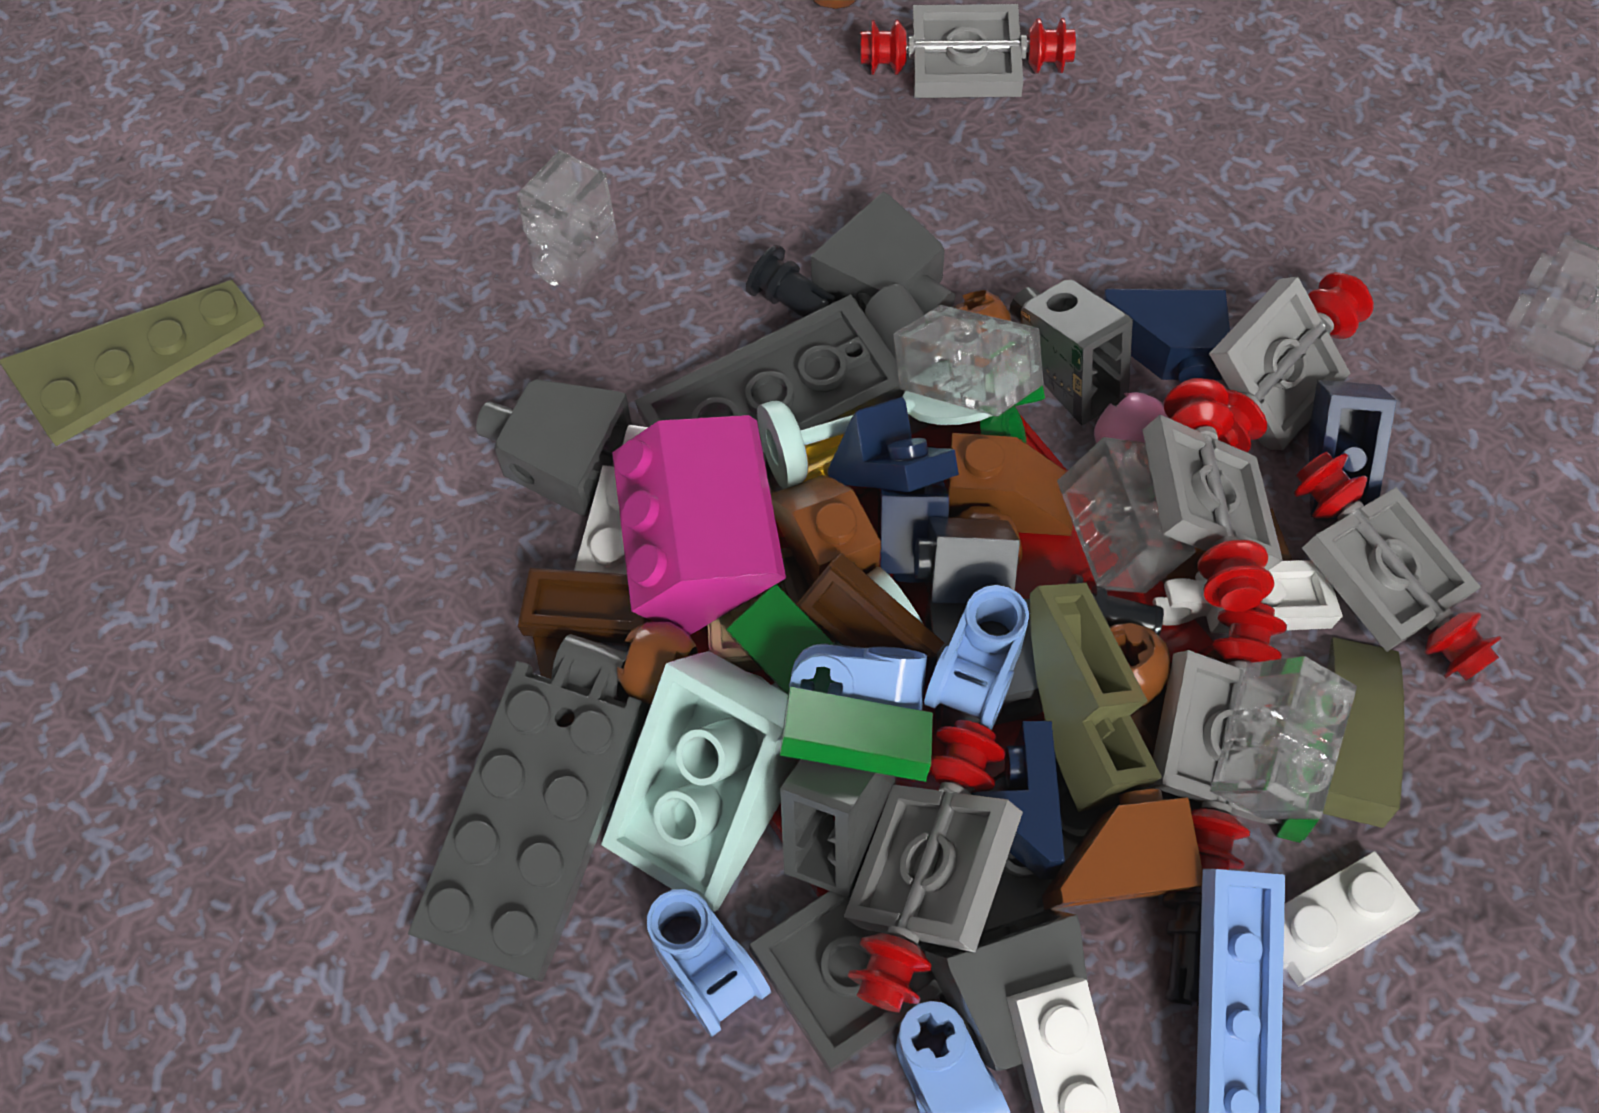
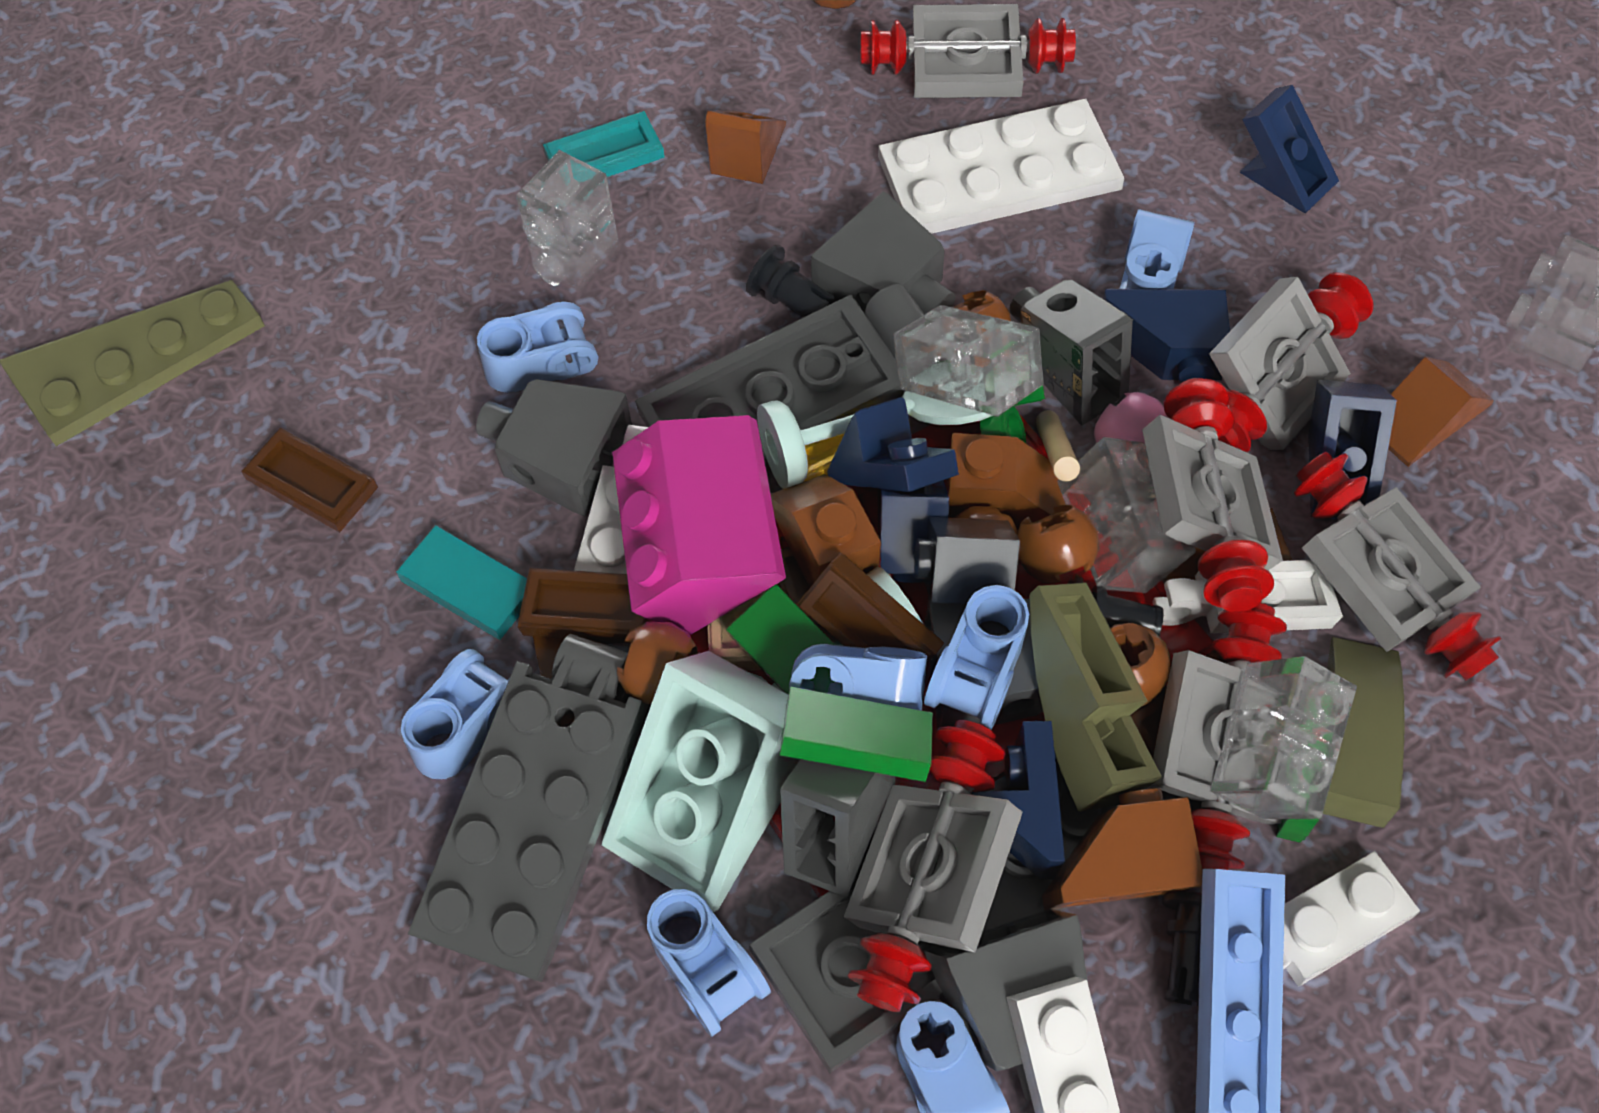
(310, 479): none -> reddish brown tile
(458, 705): none -> light blue piece
(465, 582): none -> teal tile
(534, 347): none -> light blue piece
(613, 145): none -> teal tile
(742, 144): none -> dark orange slope
(1001, 166): none -> white plate
(1057, 446): none -> tan piece
(1057, 544): none -> dark orange piece
(1156, 251): none -> light blue piece
(1290, 153): none -> dark blue slope
(1431, 407): none -> dark orange slope

